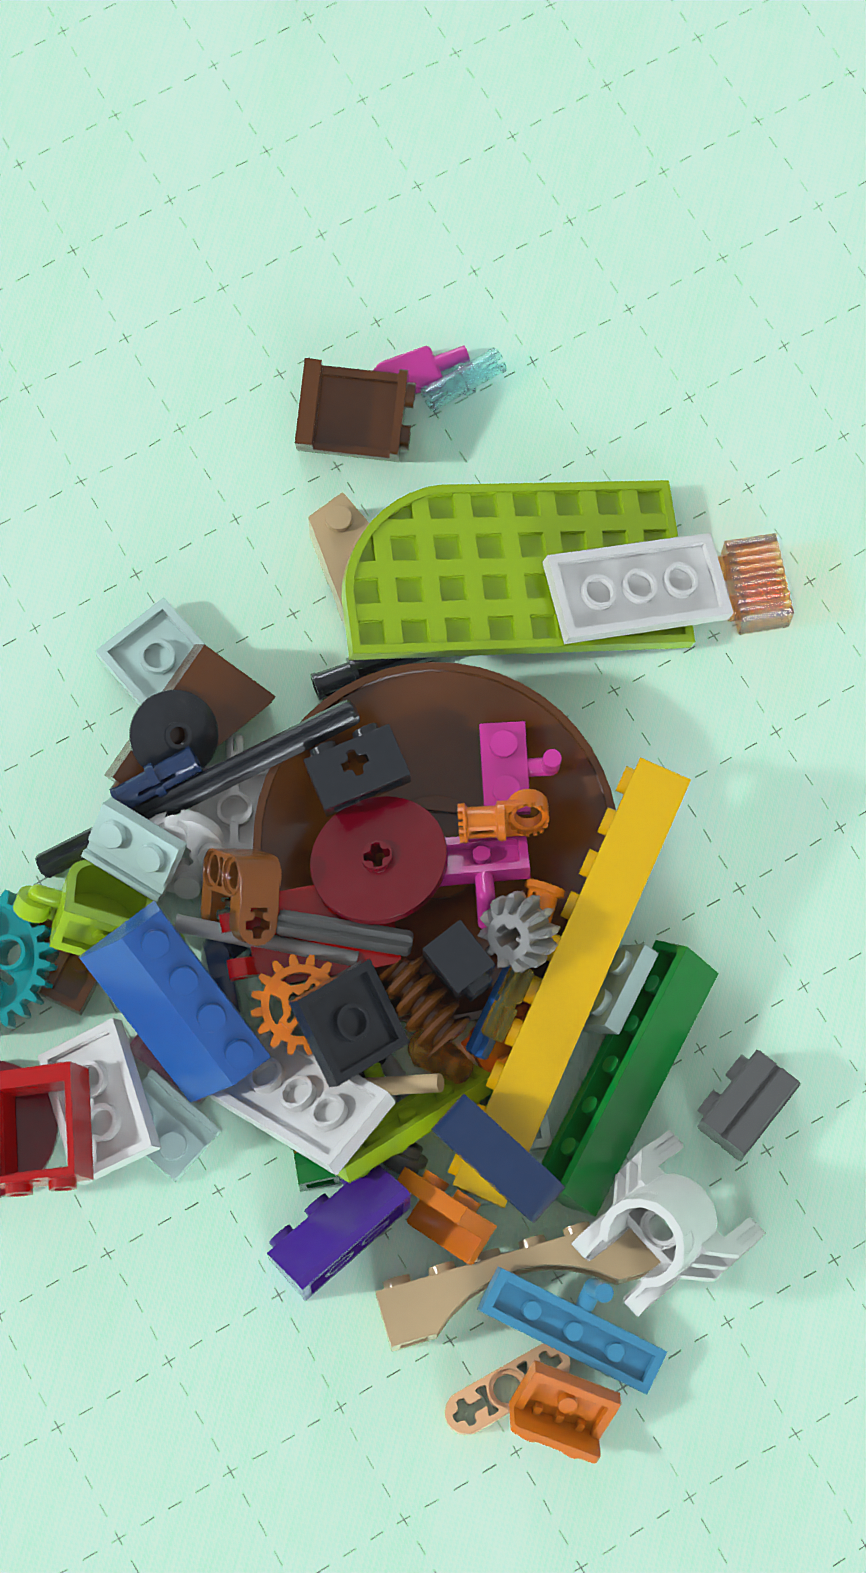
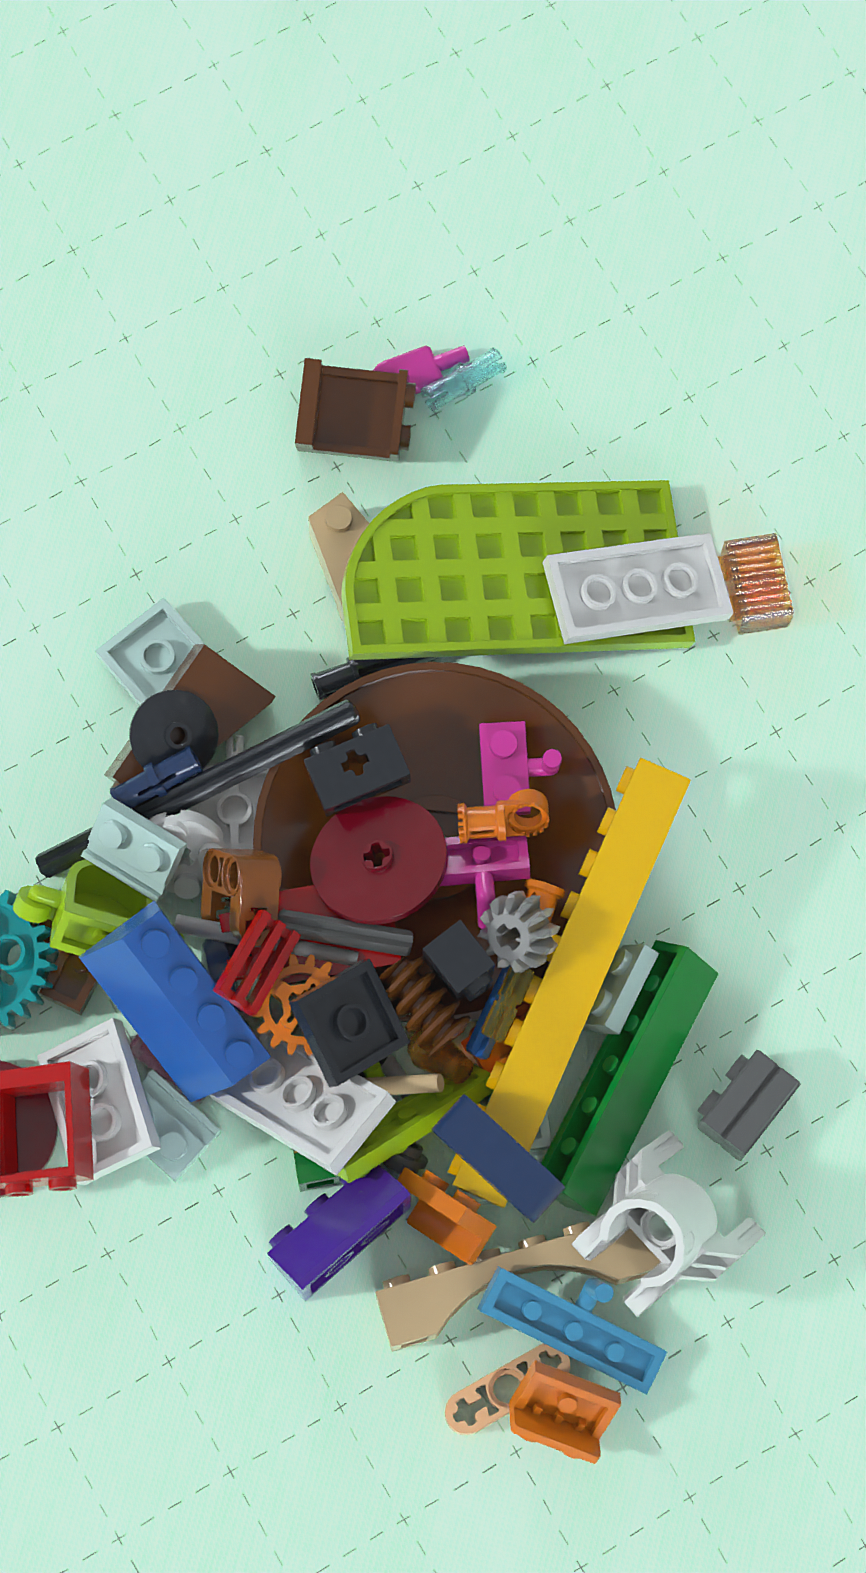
(277, 930): none -> red tile

